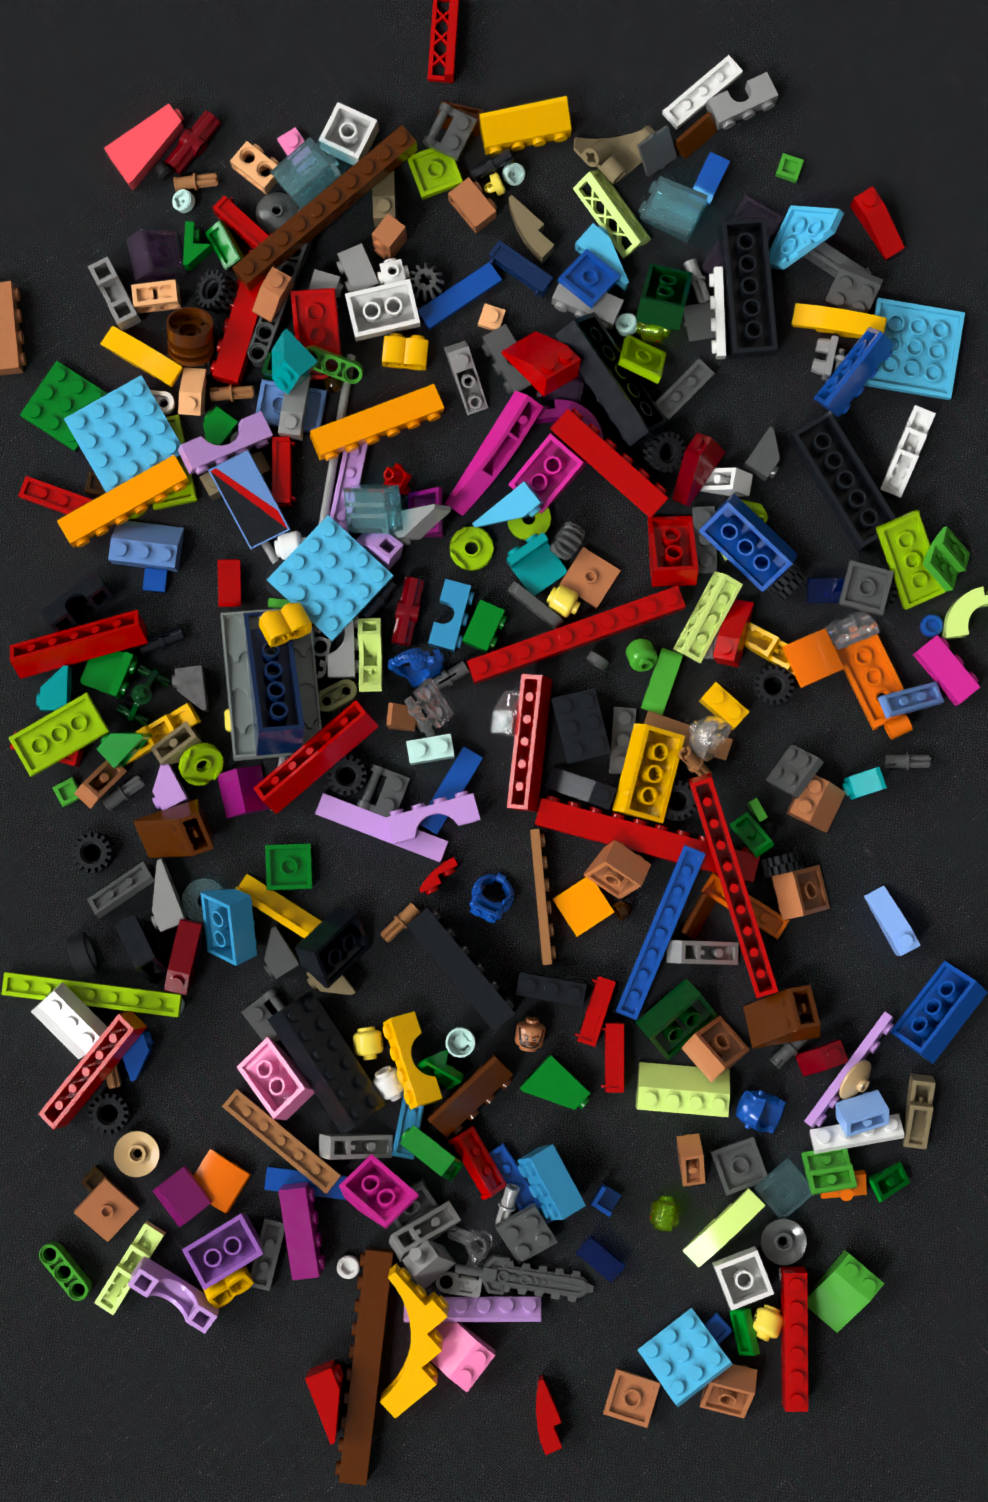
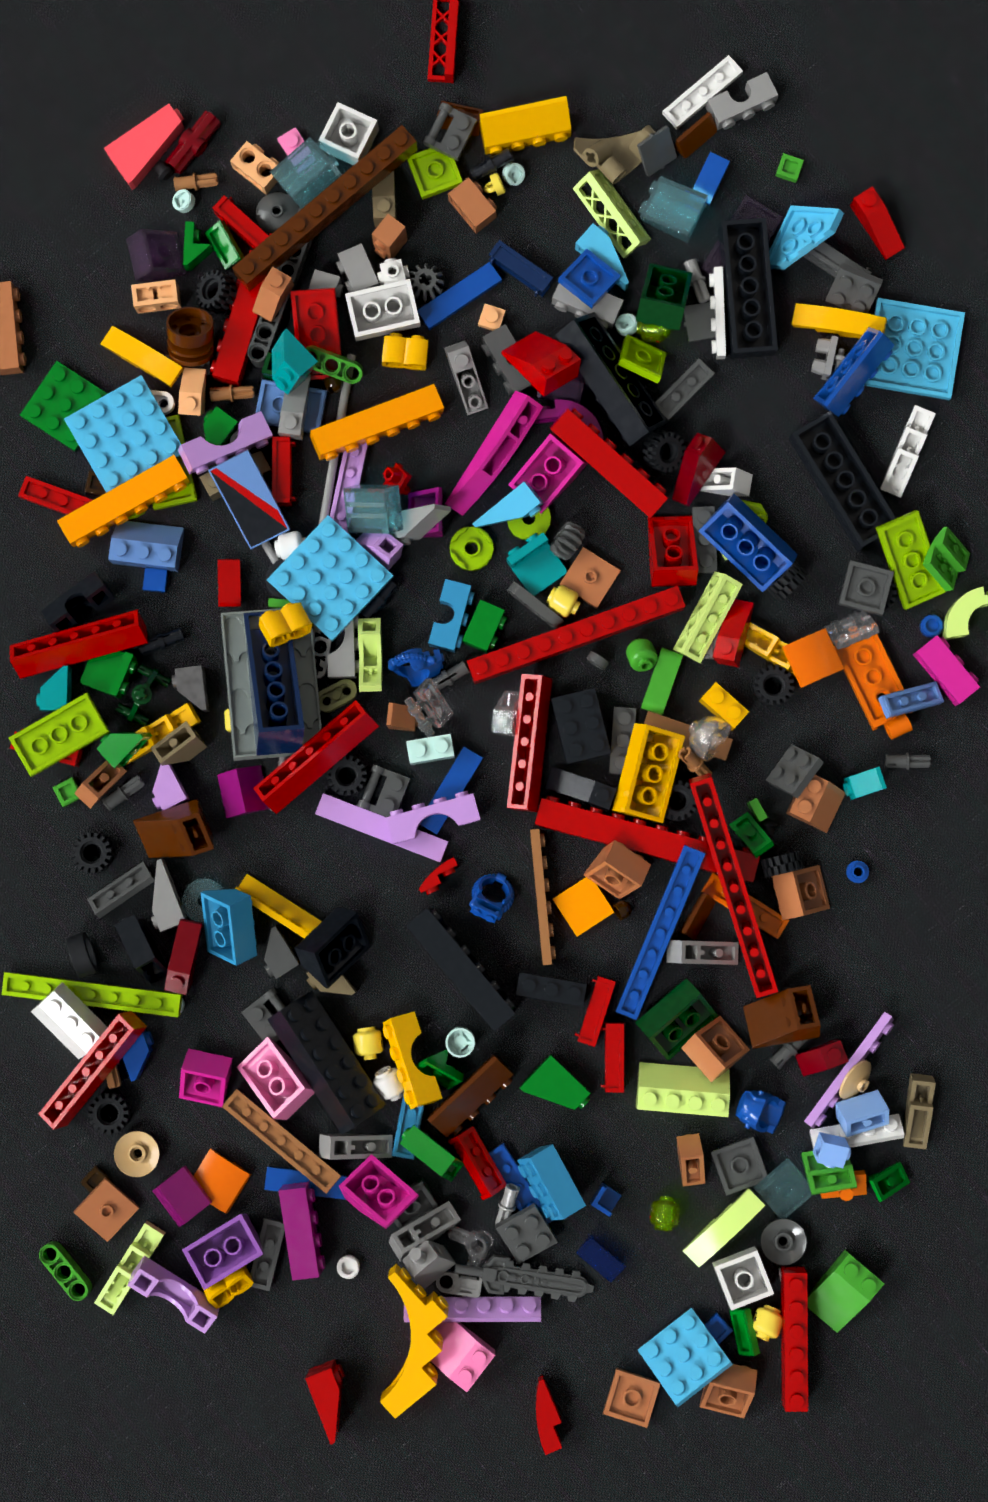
(114, 293): light grey arch -> none
(196, 754): lime tile -> none
(205, 1077): none -> dark pink slope
(288, 866): green plate -> none
(365, 1366): reddish brown brick -> none
(400, 922): medium nougat axle -> none
(407, 611): dark red piece -> none
(530, 230): dark tan slope -> none
(530, 1034): nougat head -> none
(764, 457): dark grey slope -> none
(824, 590): clear blue slope -> none
(831, 1150): none -> light blue brick
(850, 871): none -> blue plate
(892, 921): light blue slope -> none
(939, 1012): blue slope -> none

